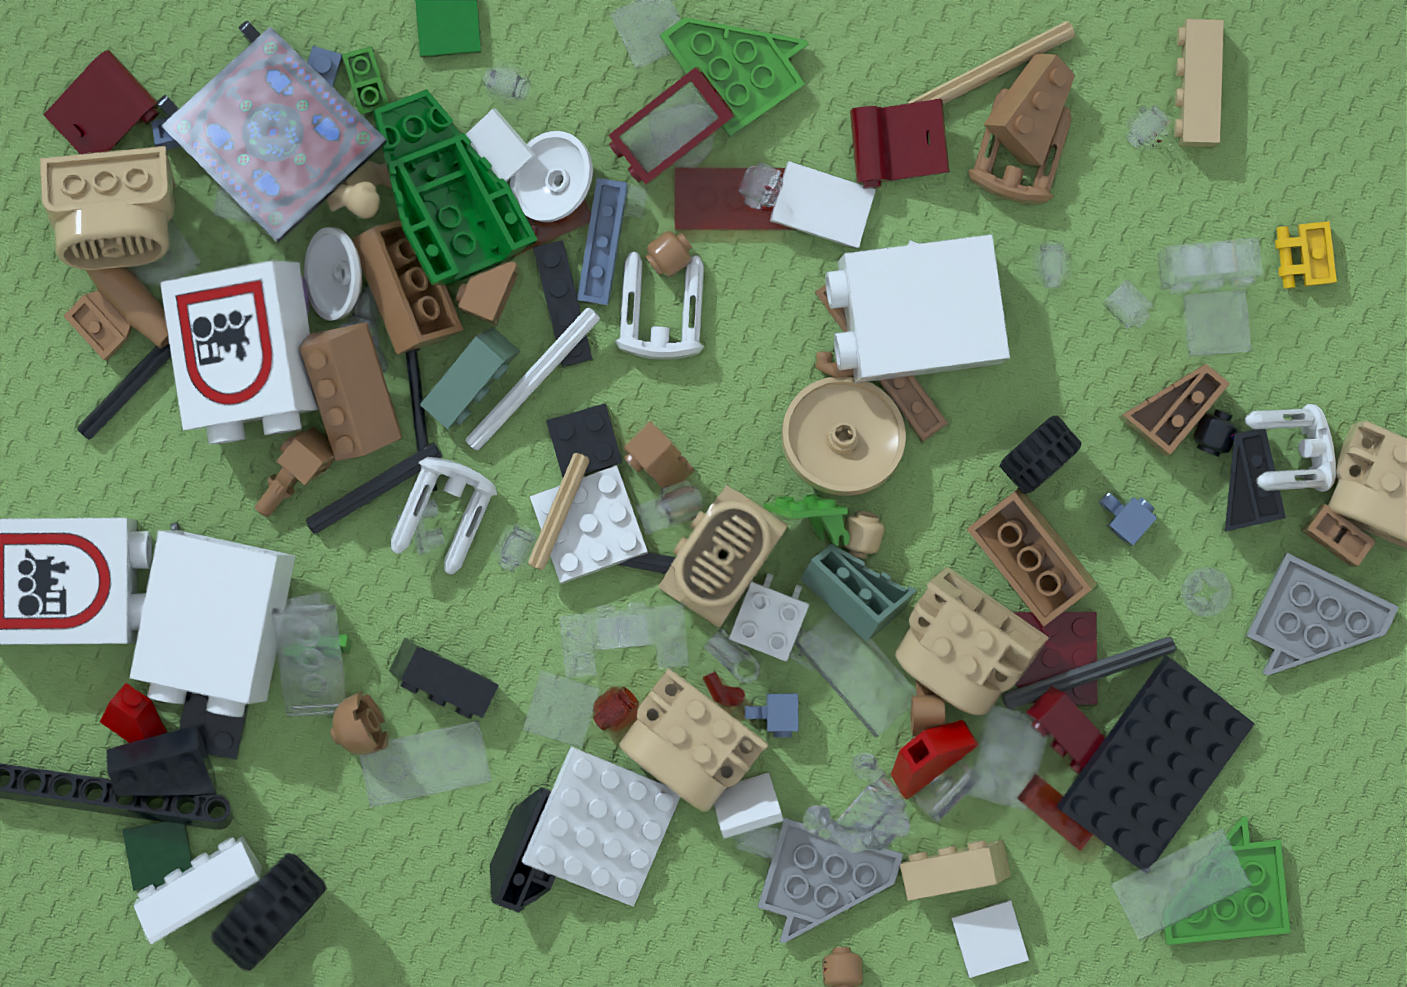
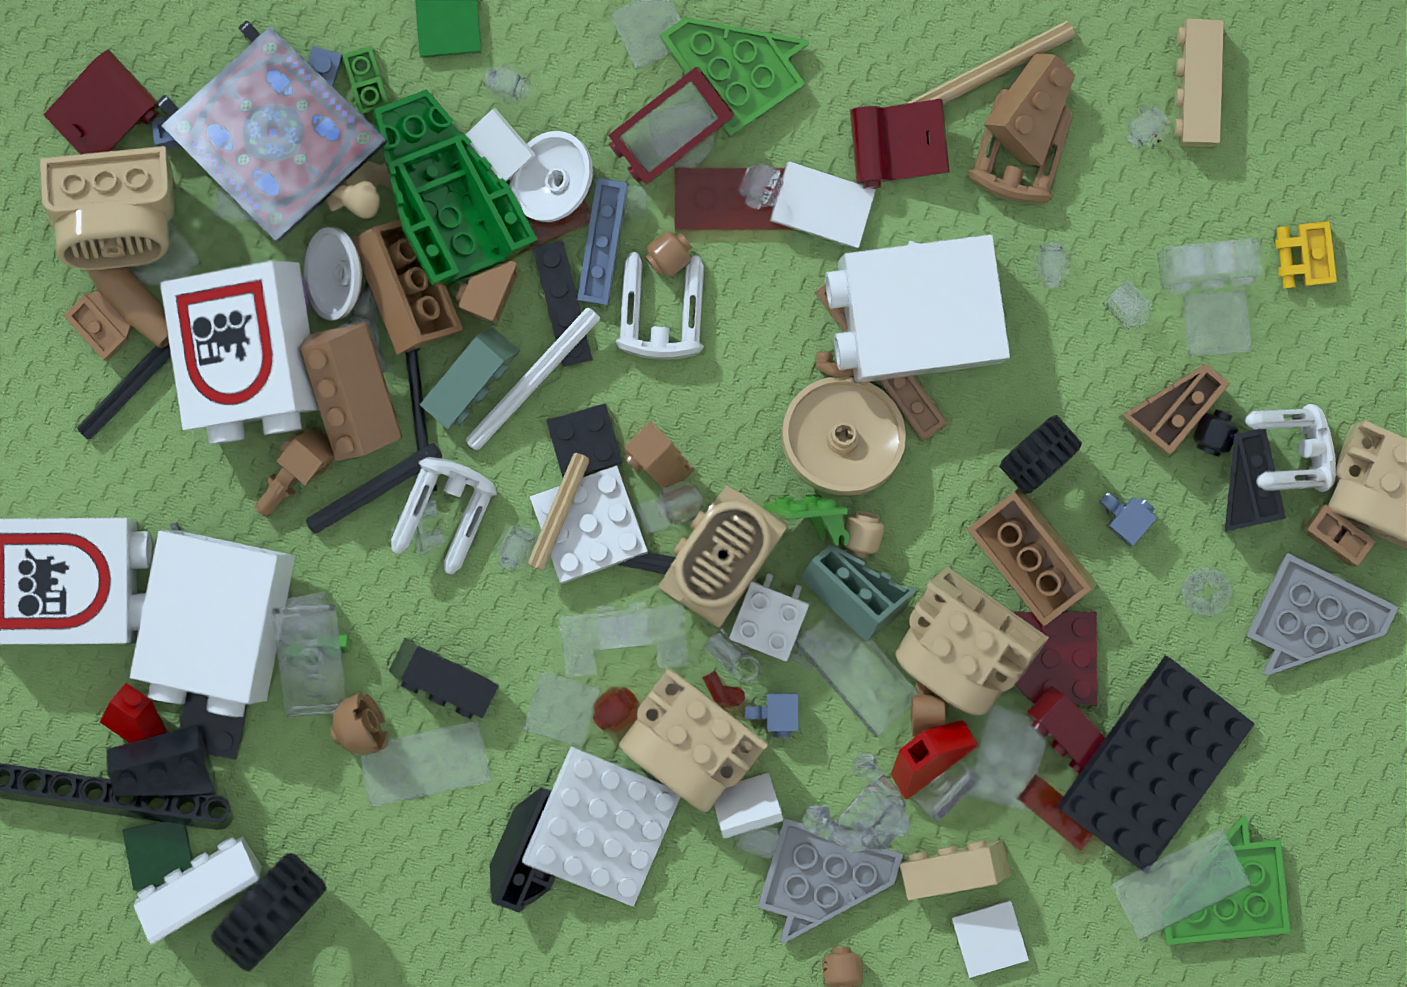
(1090, 672): dark grey axle -> none

